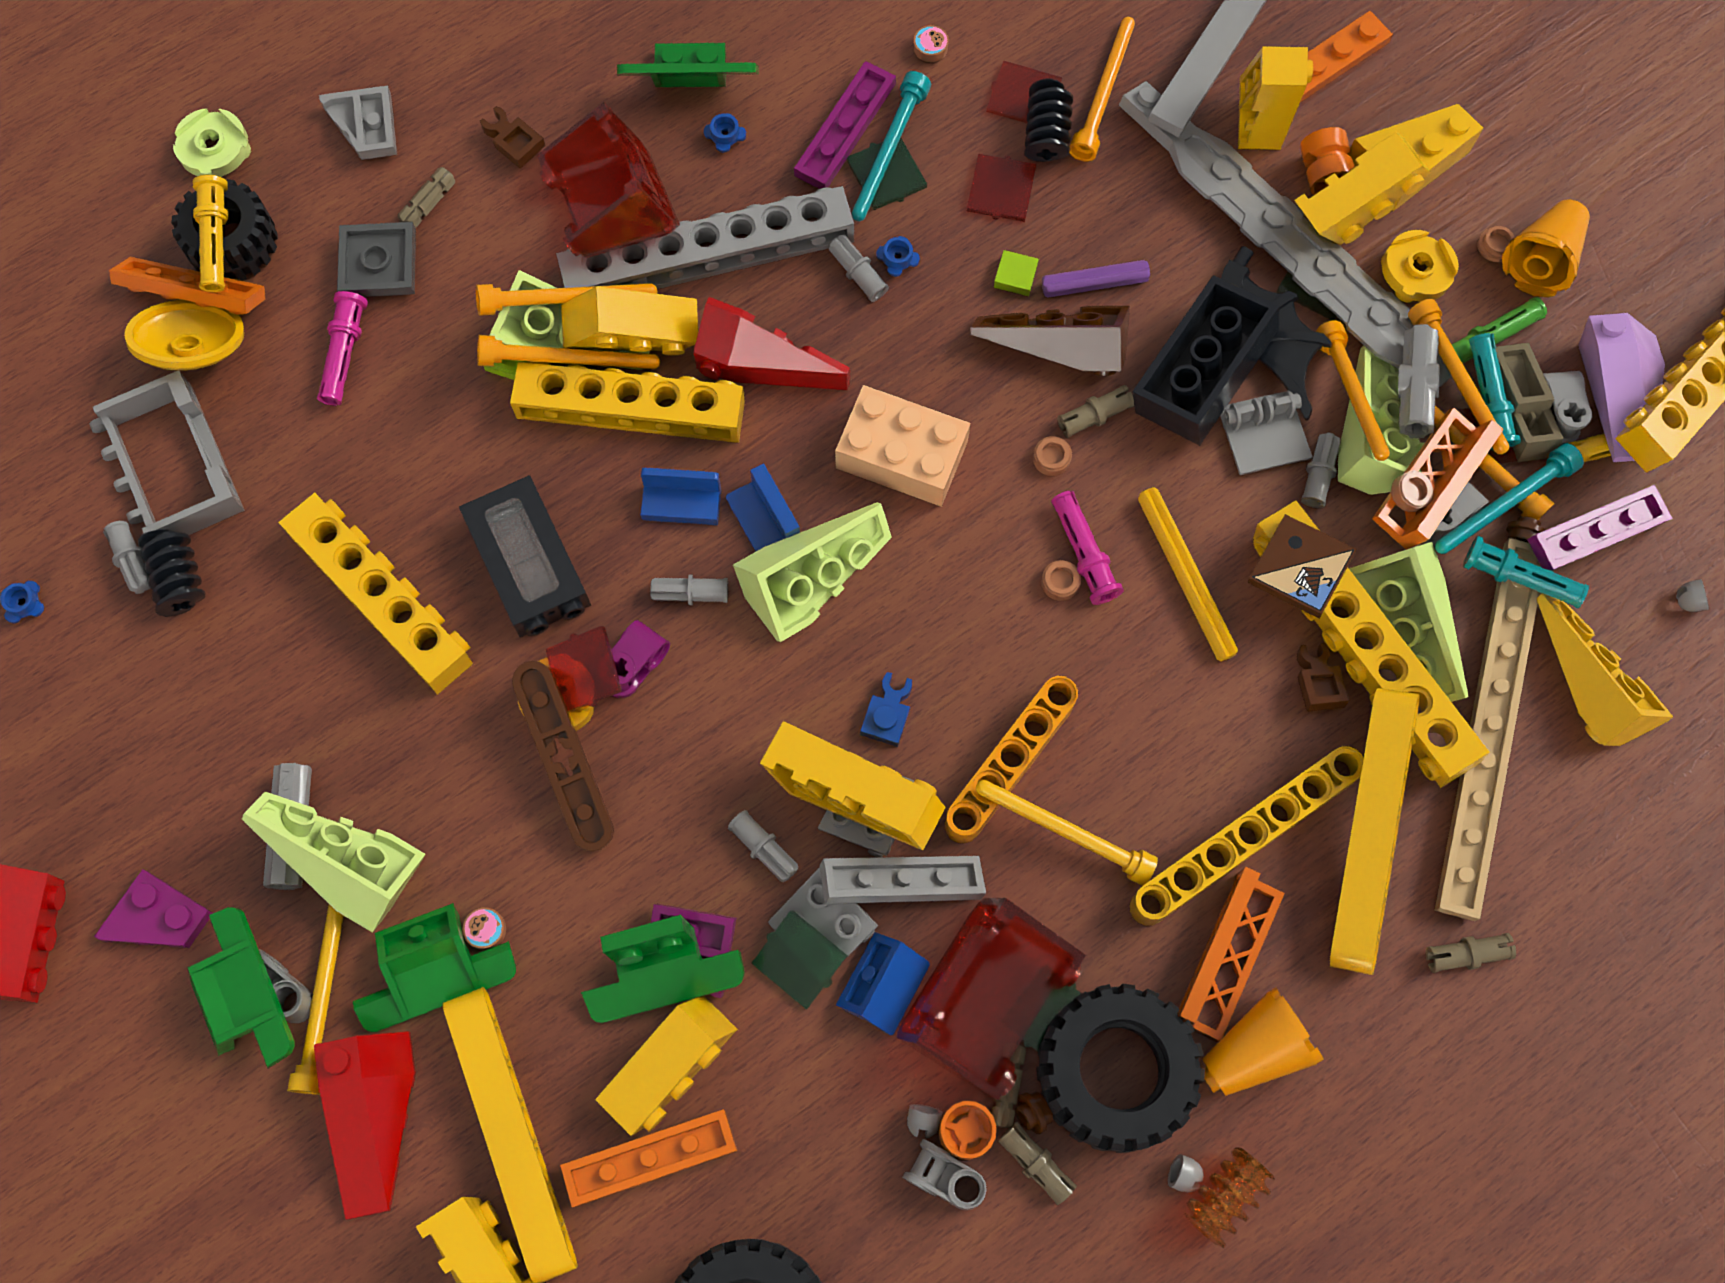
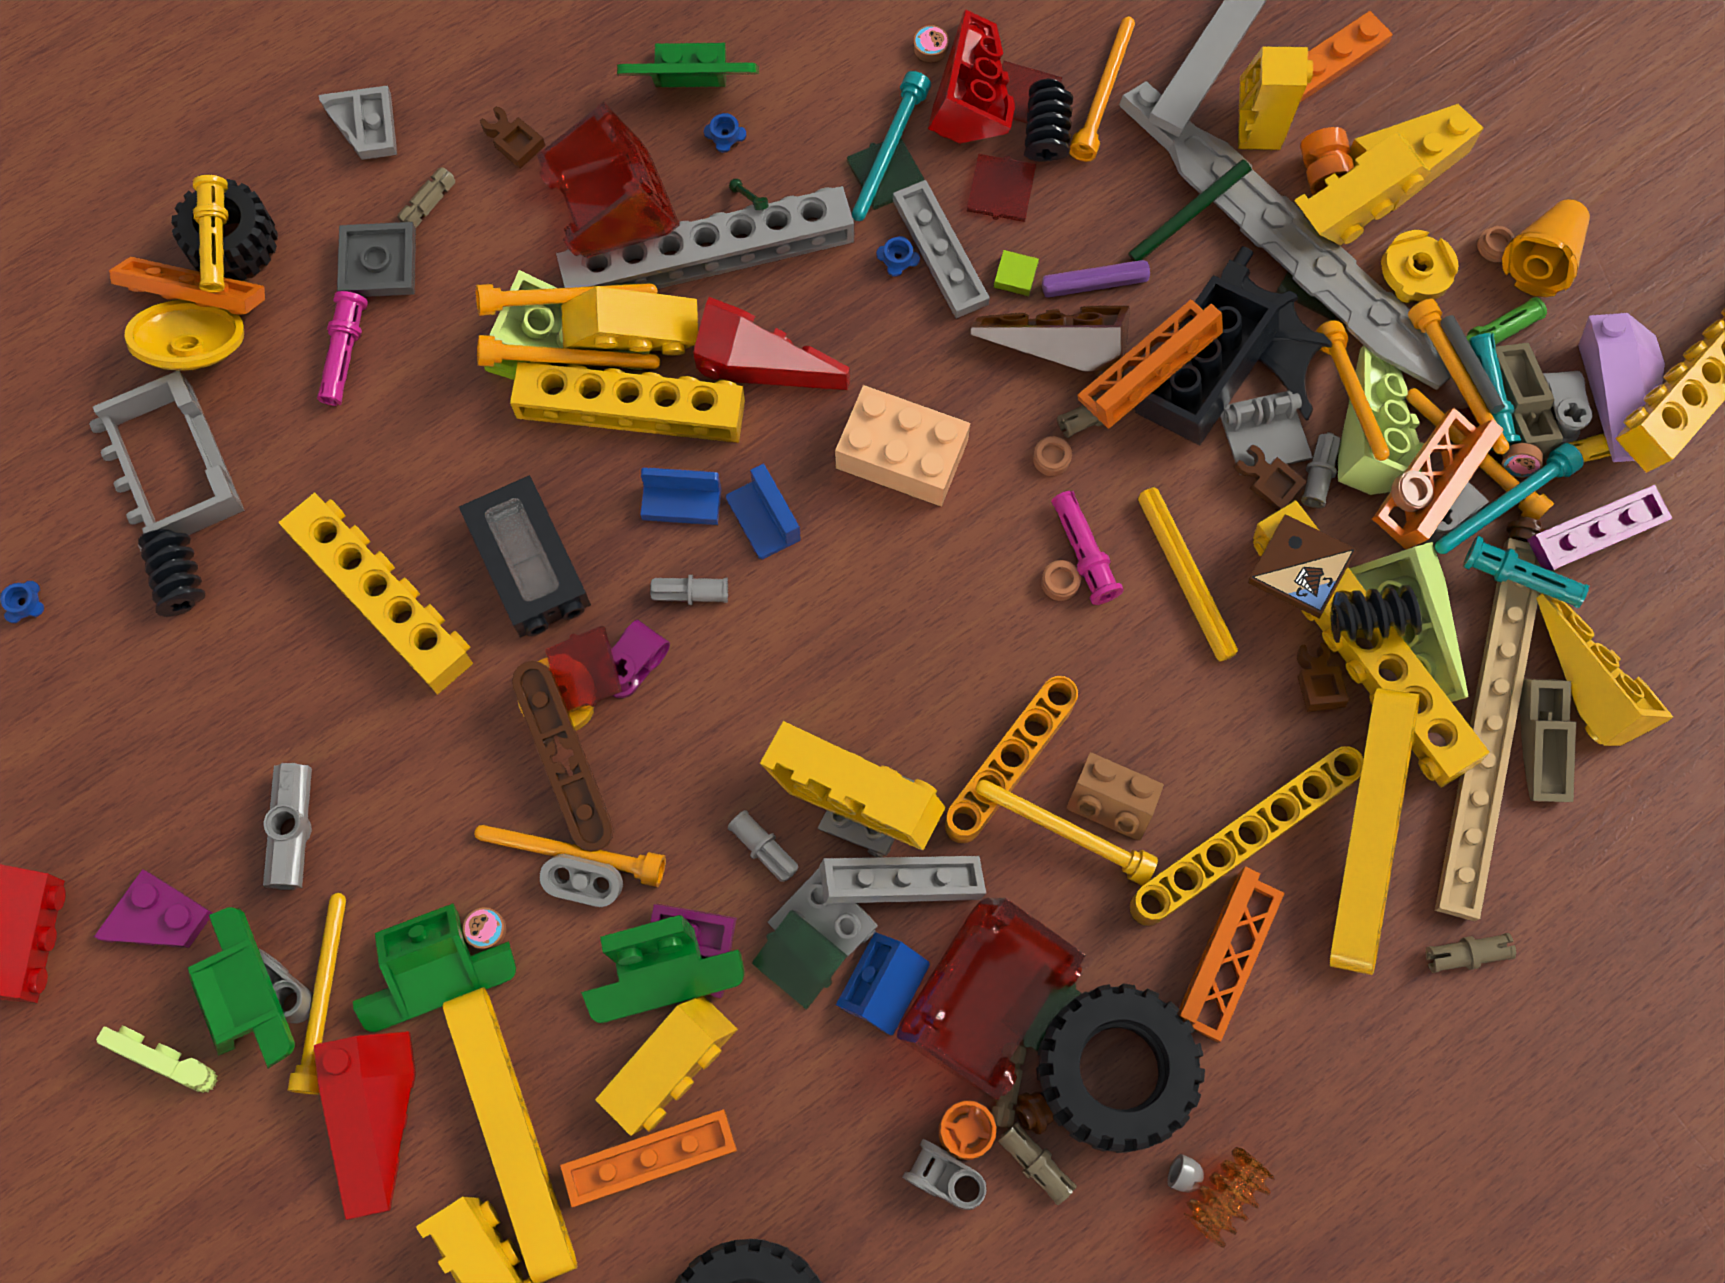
(127, 556): light grey axle -> none
(161, 1060): none -> yellowish green hinge
(221, 158): yellowish green plate -> none
(346, 866): yellowish green wedge -> none
(582, 883): none -> light grey plate
(647, 867): none -> light orange piece
(737, 187): none -> dark green hinge
(800, 573): yellowish green wedge -> none
(845, 126): magenta plate -> none
(858, 268): light grey axle -> none
(886, 715): blue plate -> none
(923, 1118): light grey hinge -> none
(941, 249): none -> light grey plate
(973, 88): none -> red wedge
(1115, 796): none -> medium nougat bracket
(1154, 368): none -> orange fence
(1190, 211): none -> dark green bar
(1260, 1047): light orange cone -> none
(1274, 481): none -> reddish brown plate
(1375, 611): none -> black piece
(1418, 381): light grey piece -> none
(1472, 364): none -> dark grey bar
(1522, 460): none -> tile
(1548, 739): none -> dark tan slope
(1692, 596): light grey hinge -> none

